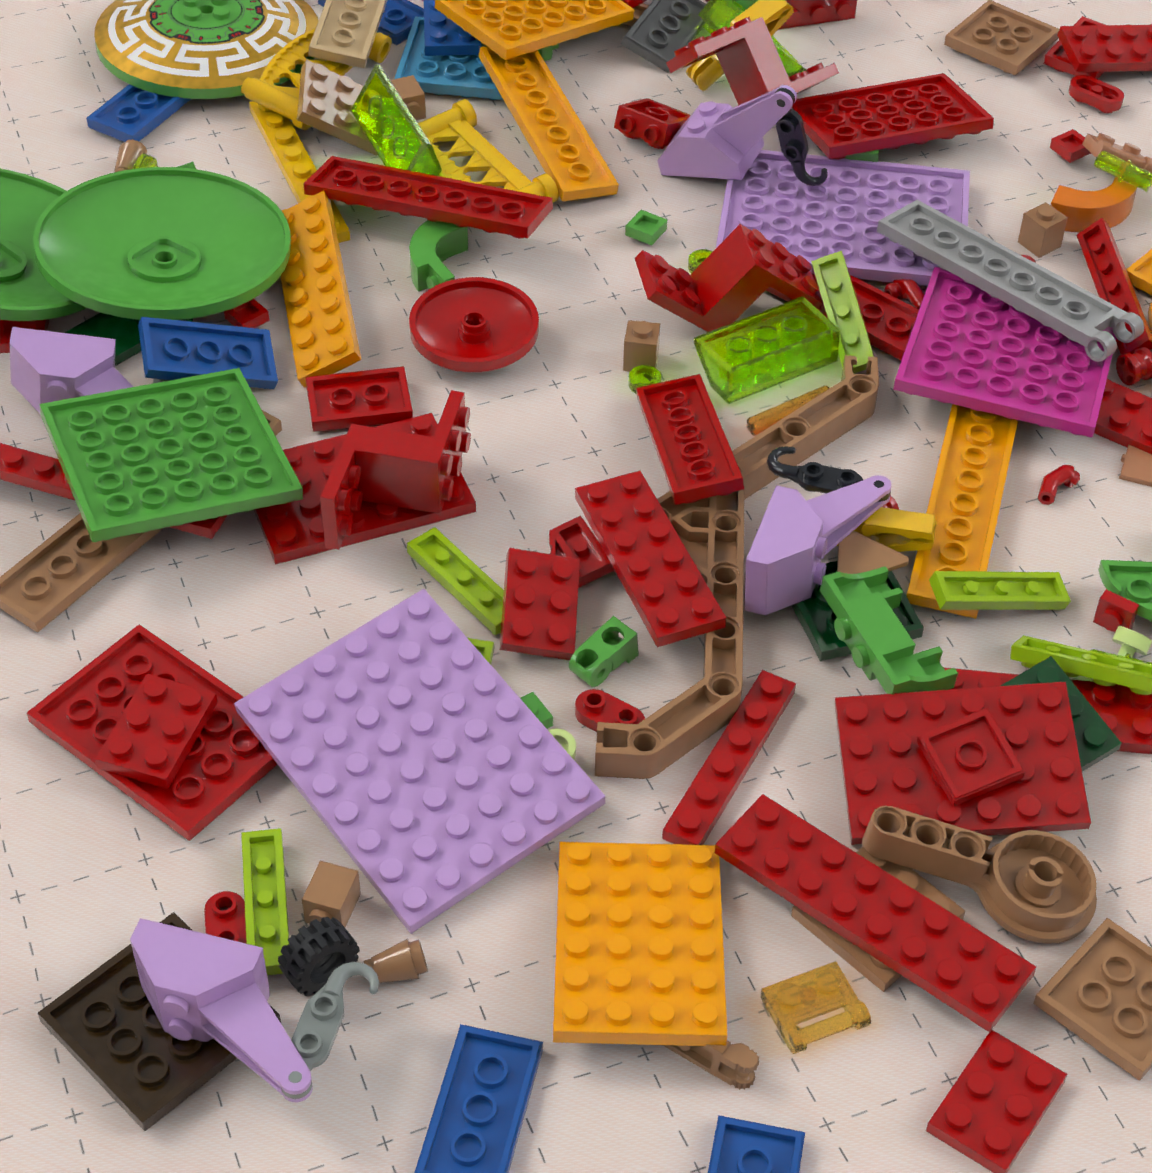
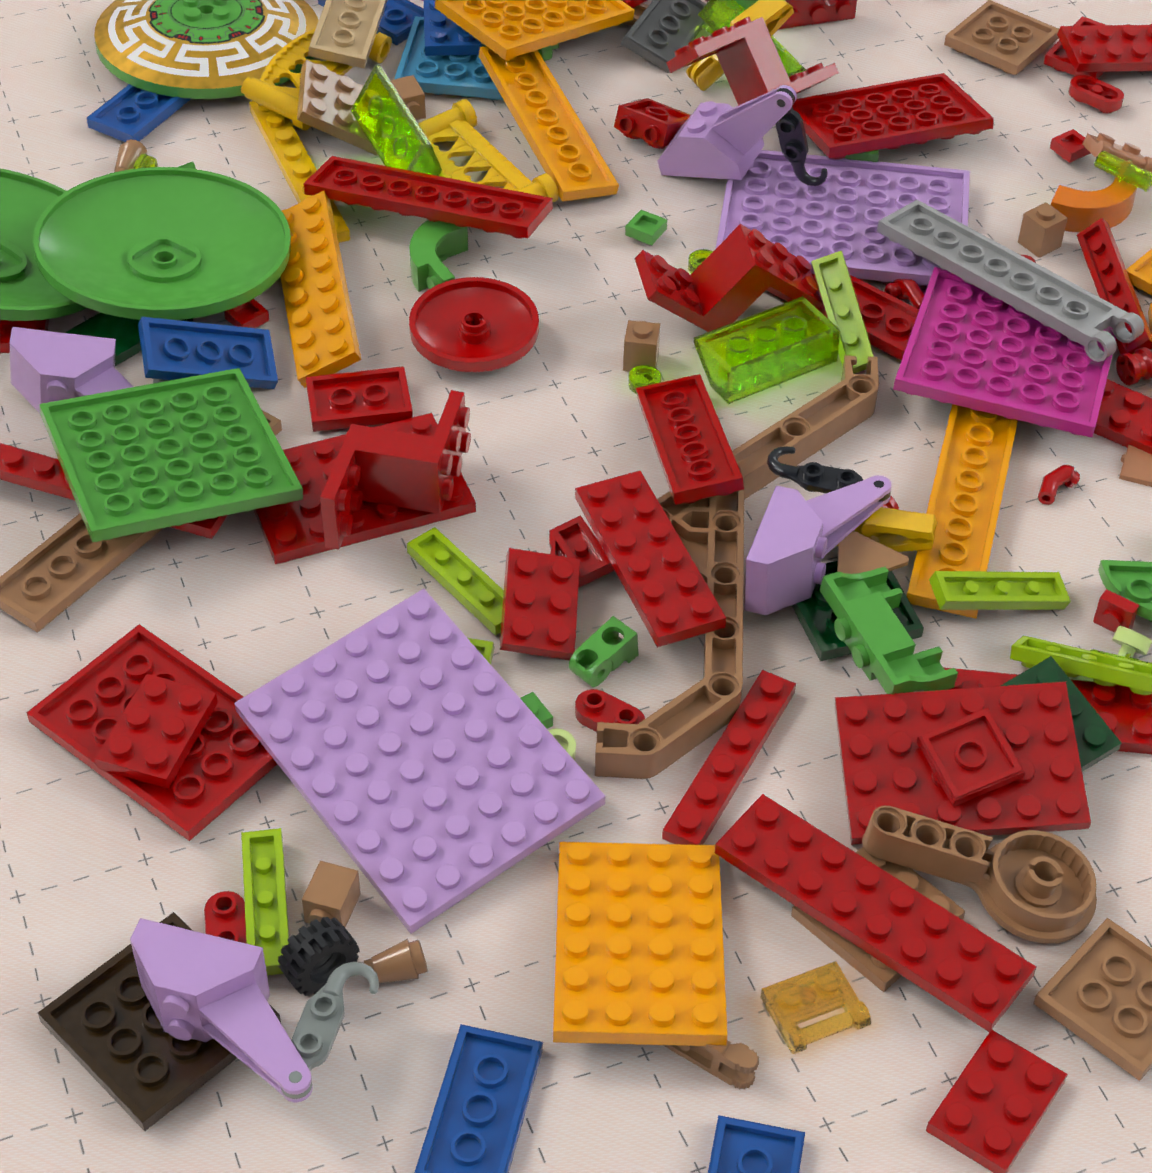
(765, 419): clear orange axle -> none

